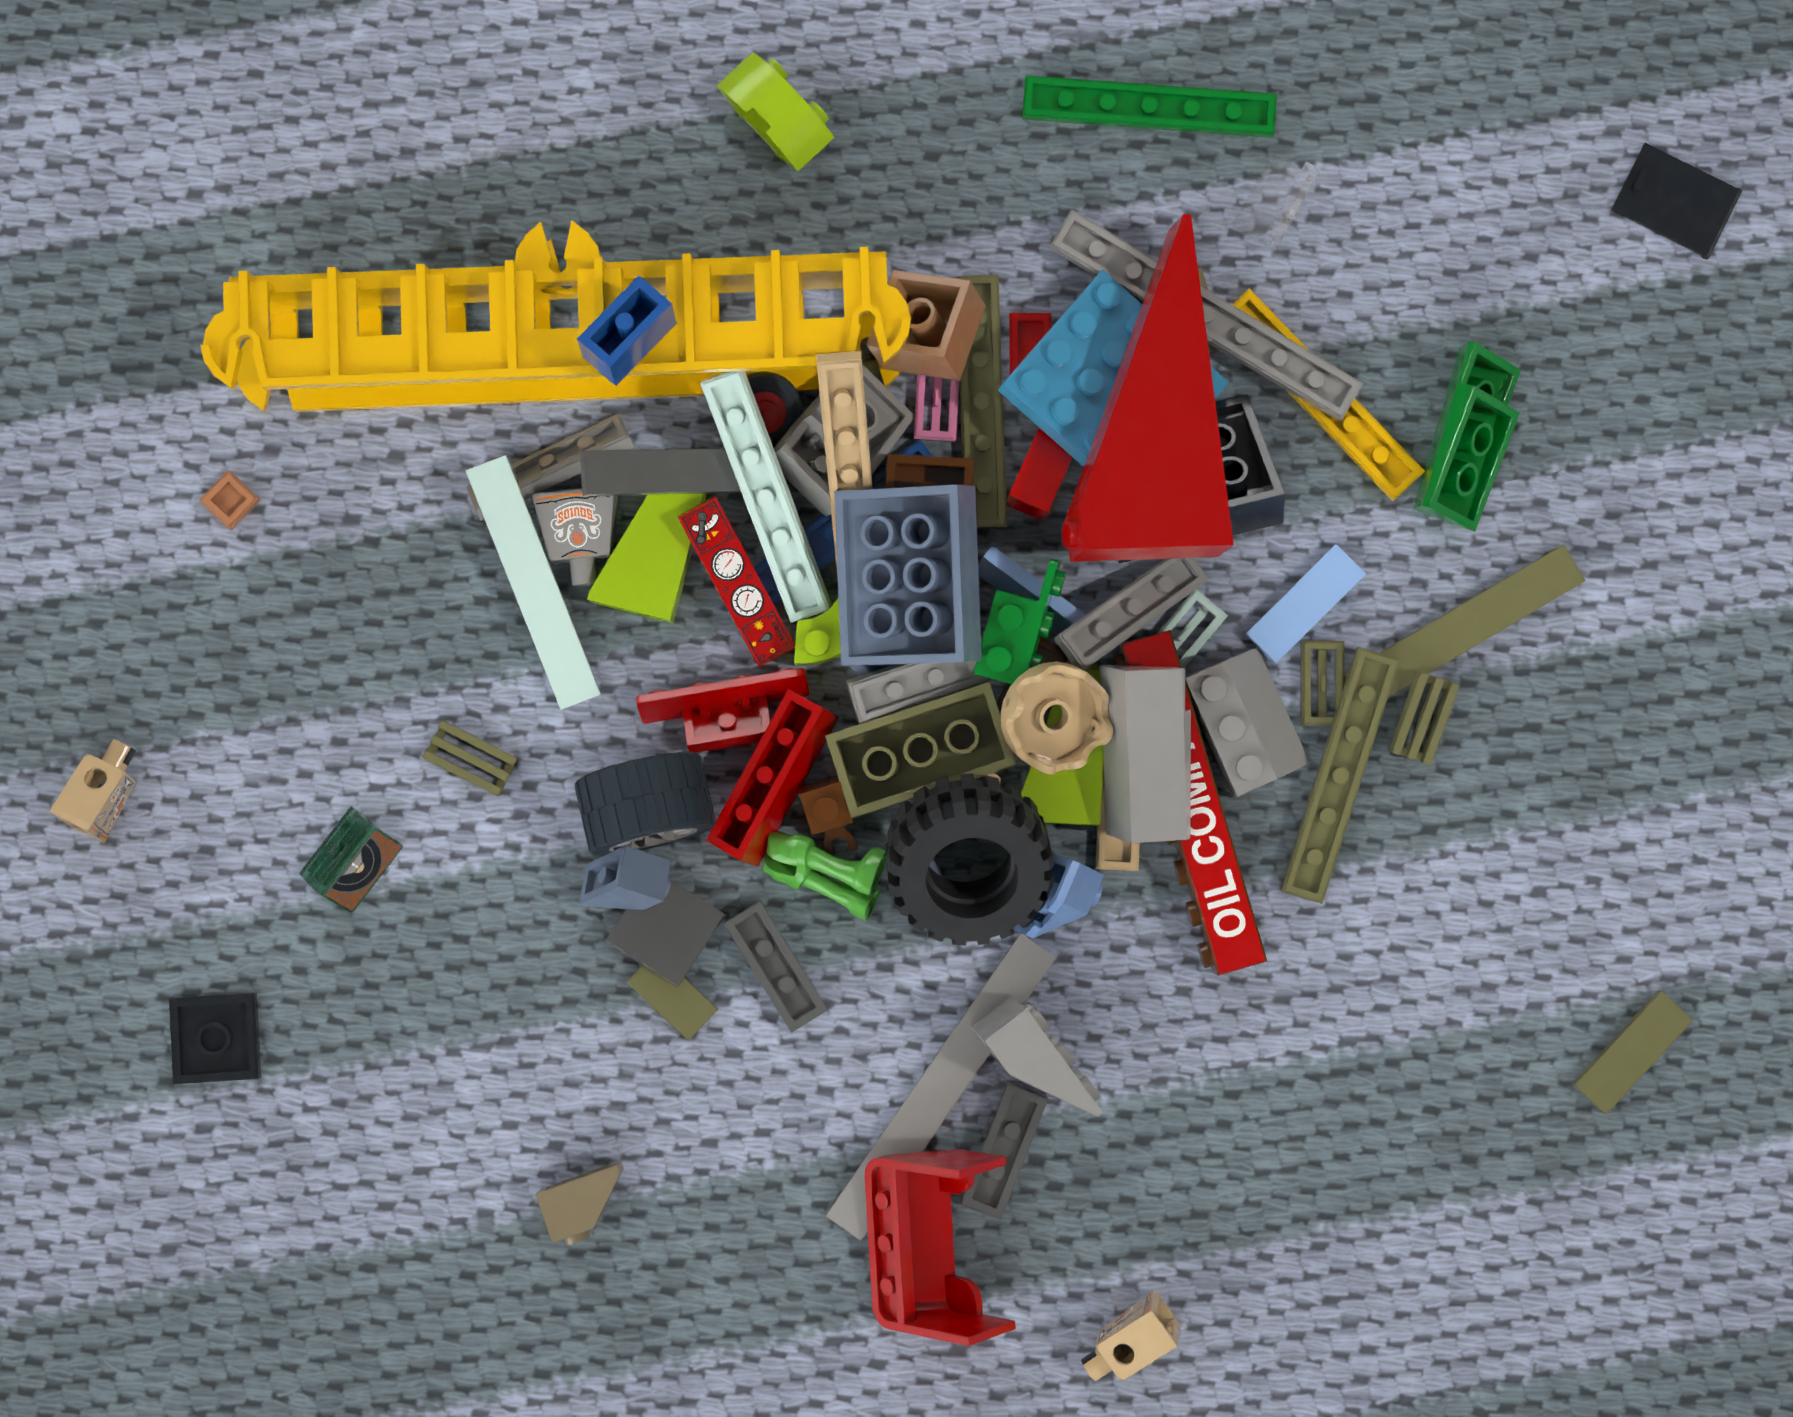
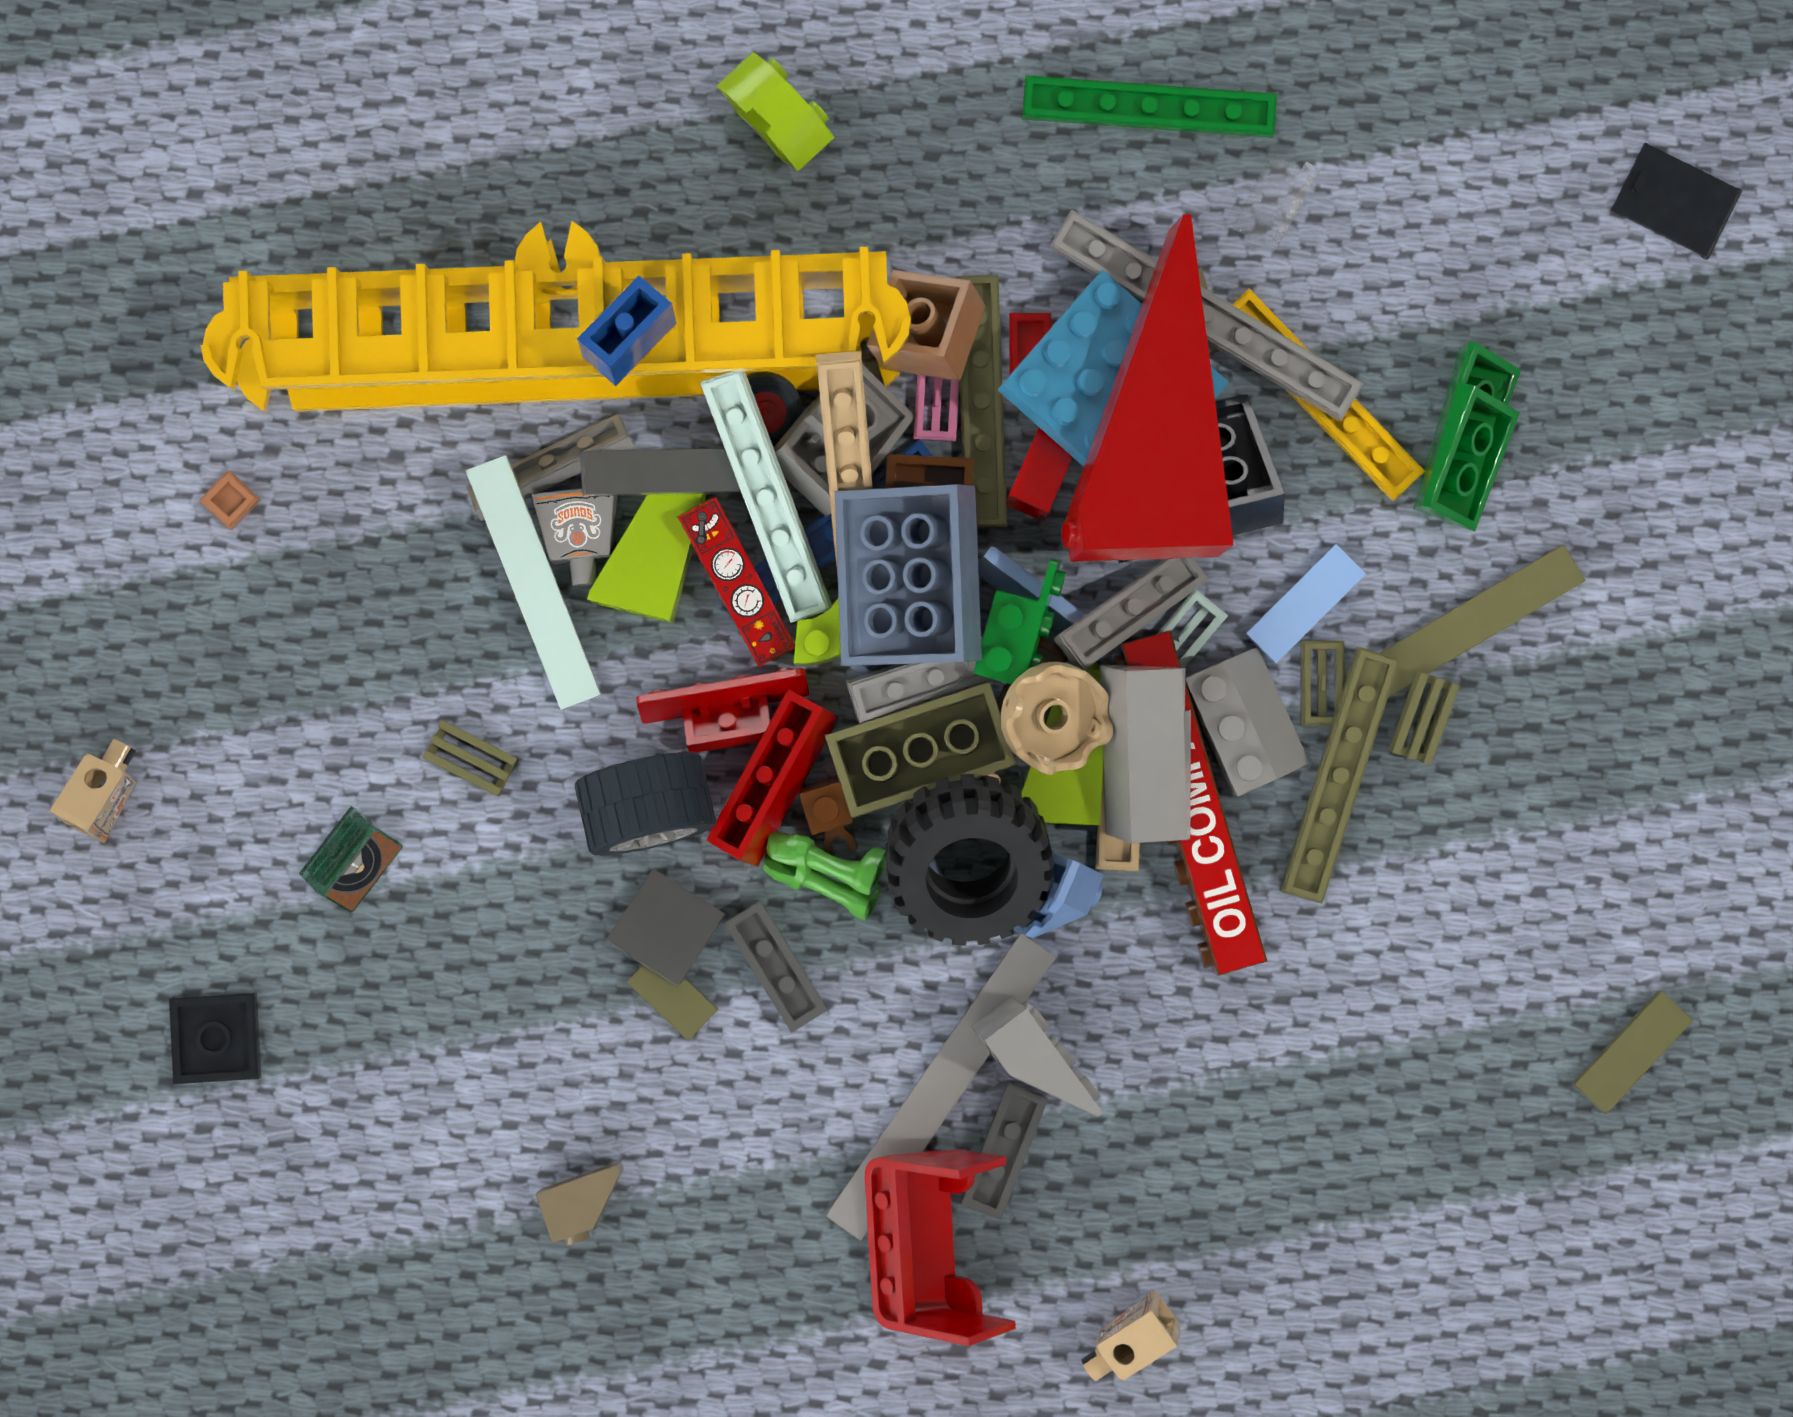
(626, 880): sand blue slope -> none

